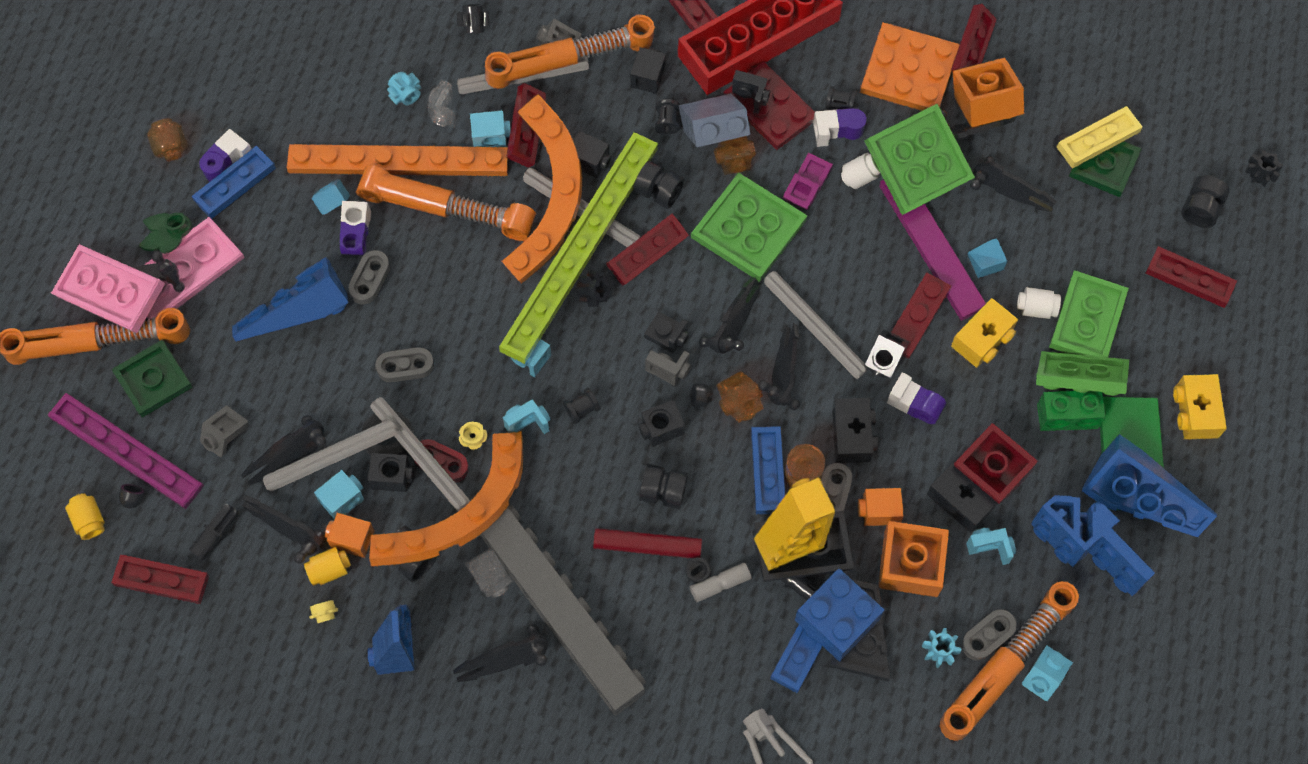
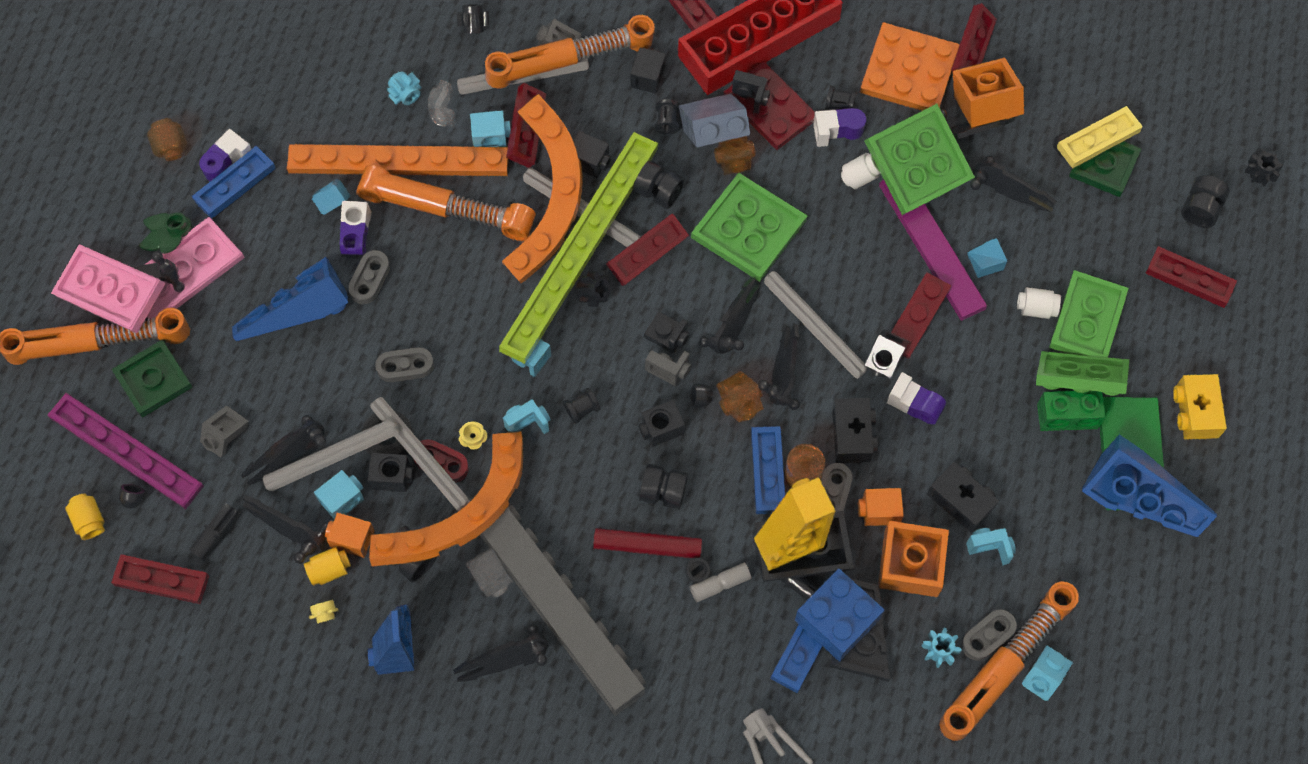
(808, 181): magenta slope -> none
(992, 320): yellow brick -> none
(996, 463): dark red slope -> none
(1073, 540): blue piece -> none

